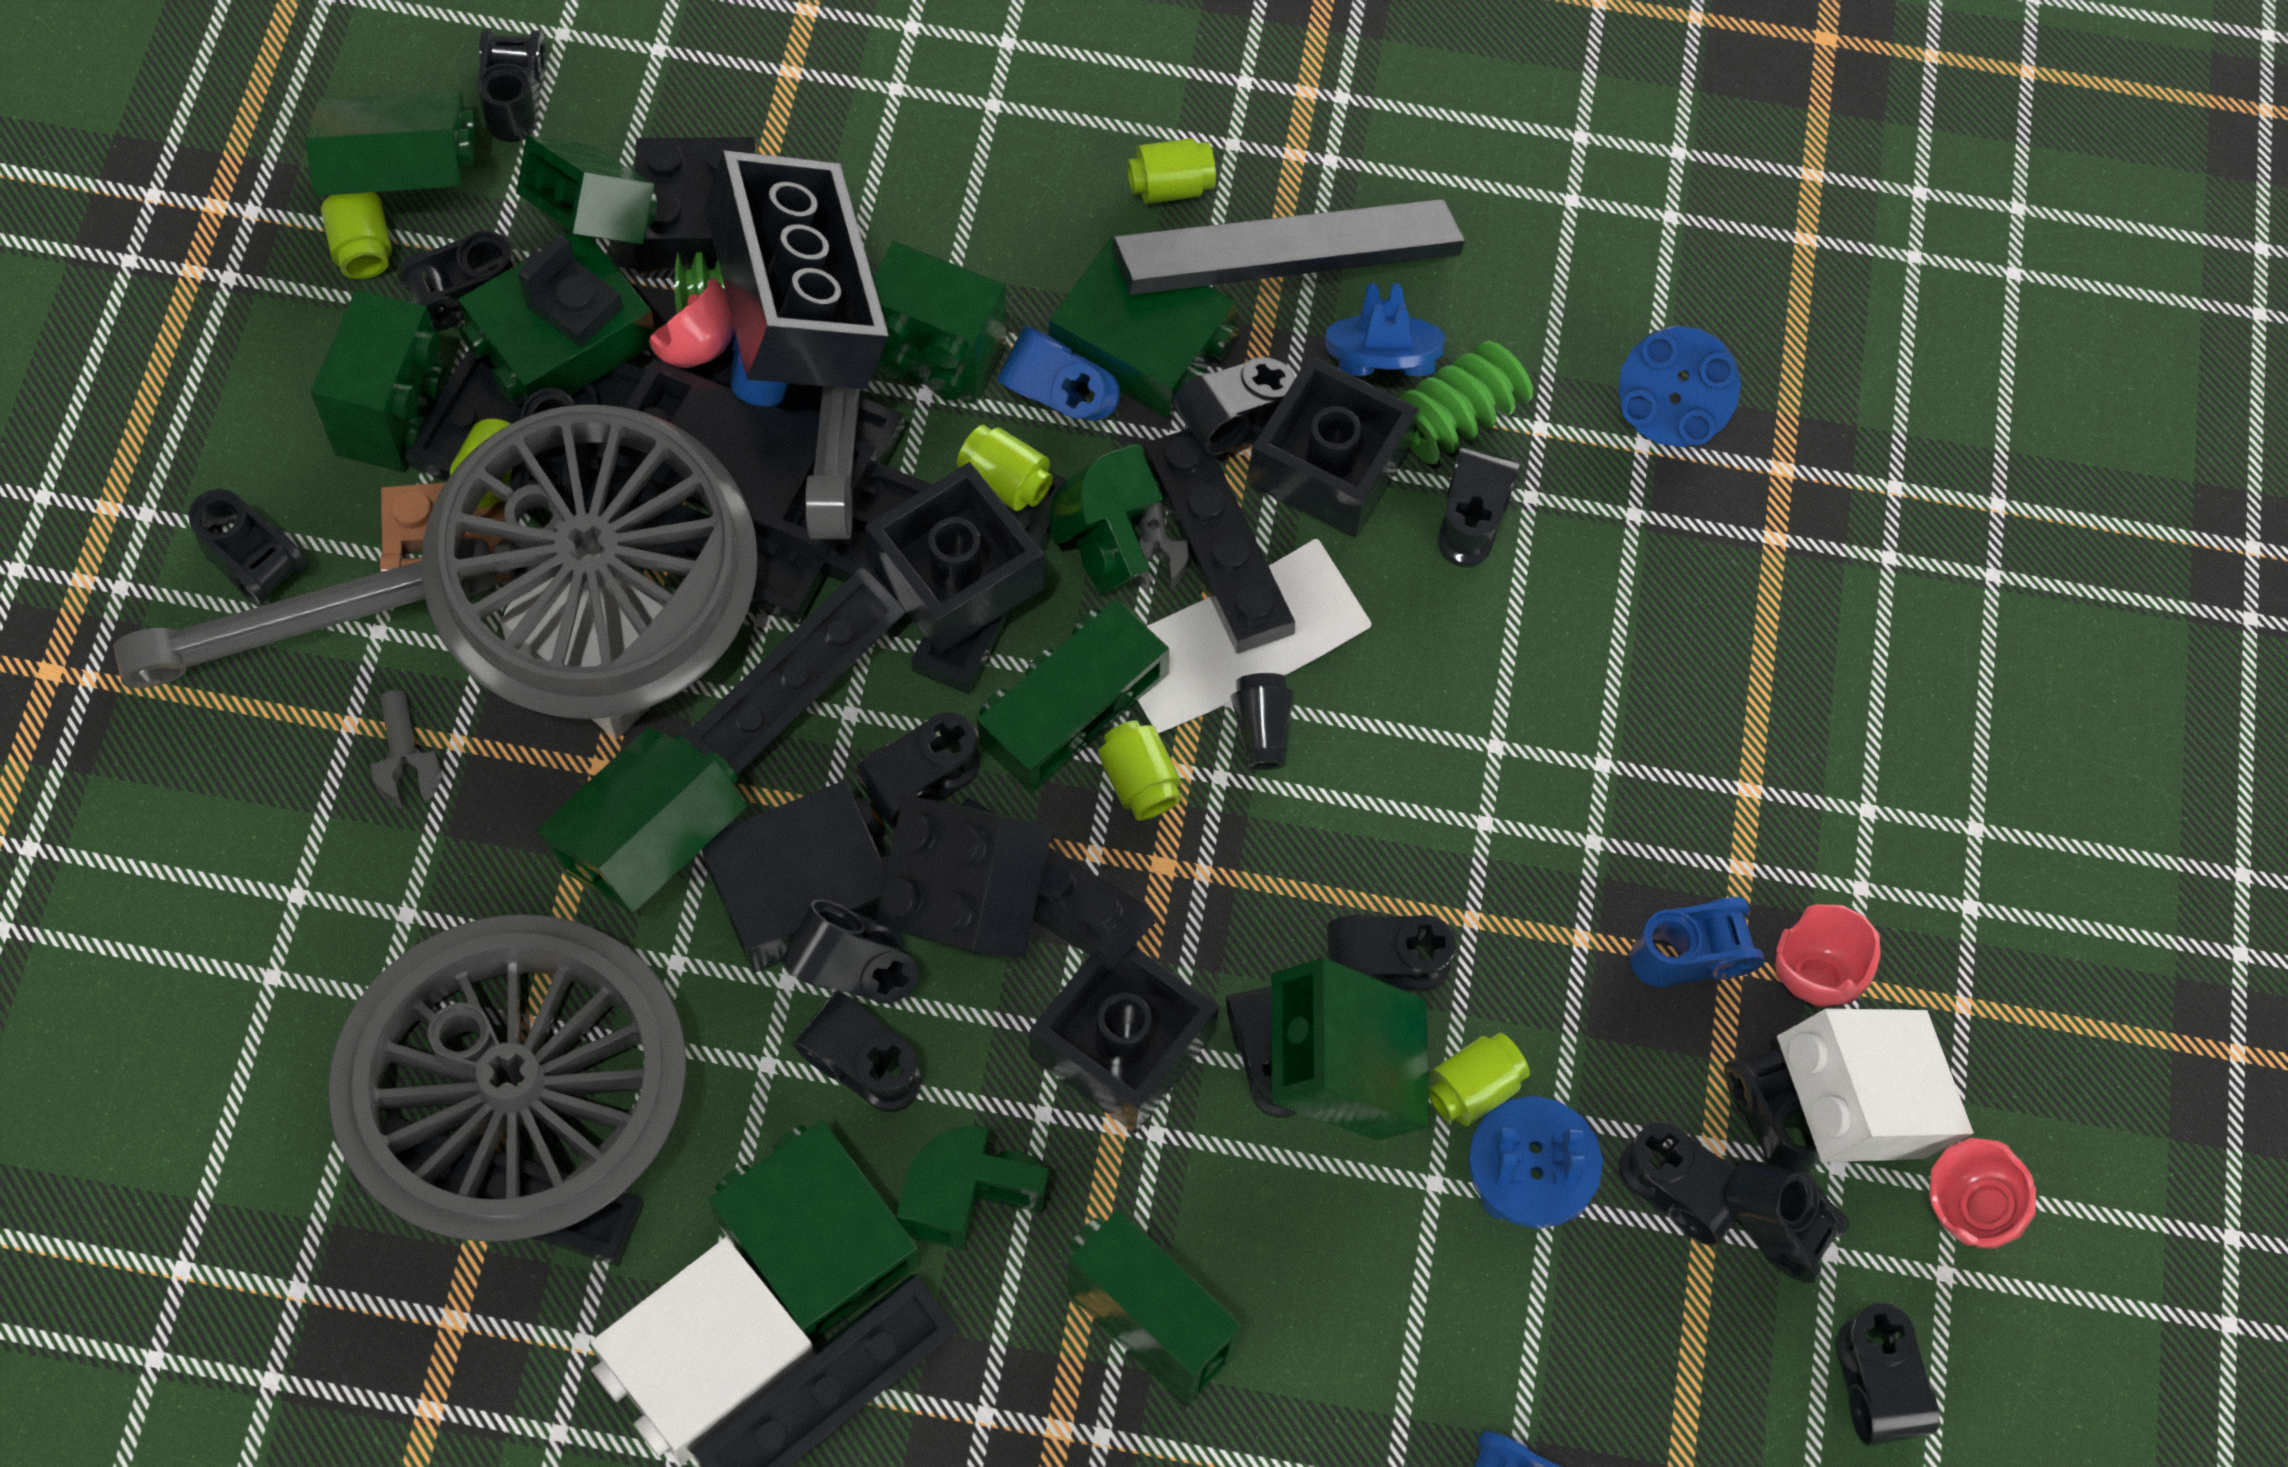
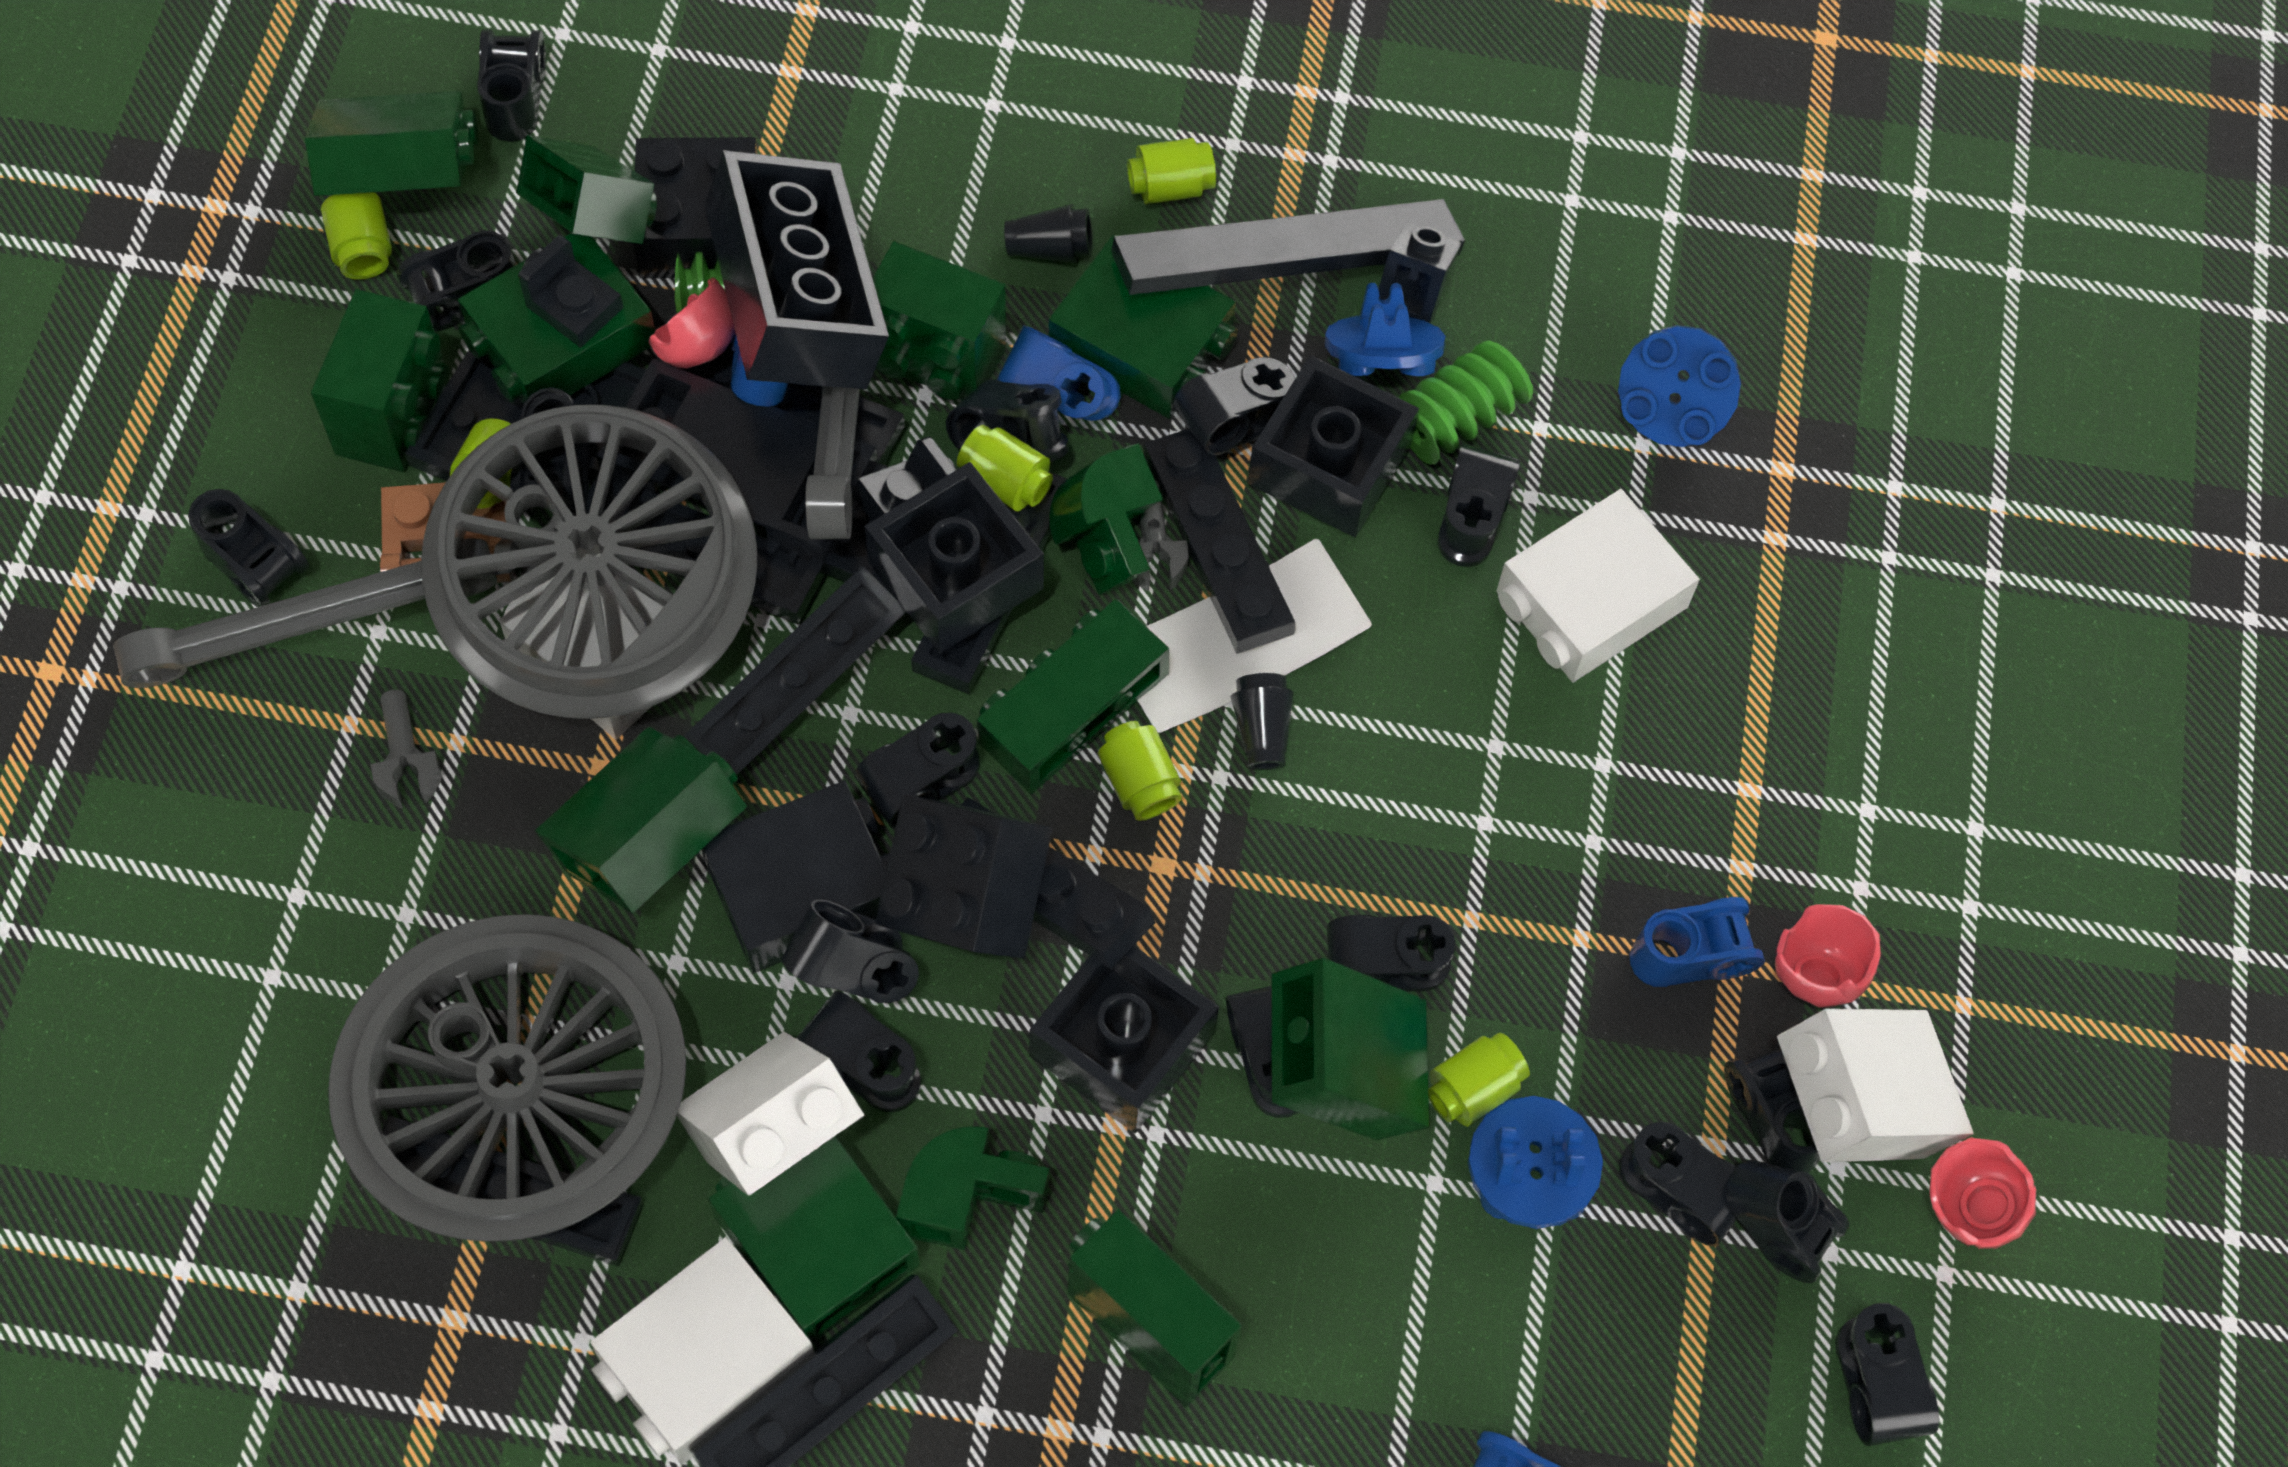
(768, 1112): none -> white brick
(896, 484): none -> black bracket
(1019, 409): none -> black piece
(1051, 235): none -> black cone
(1421, 266): none -> black bracket
(1596, 585): none -> white brick

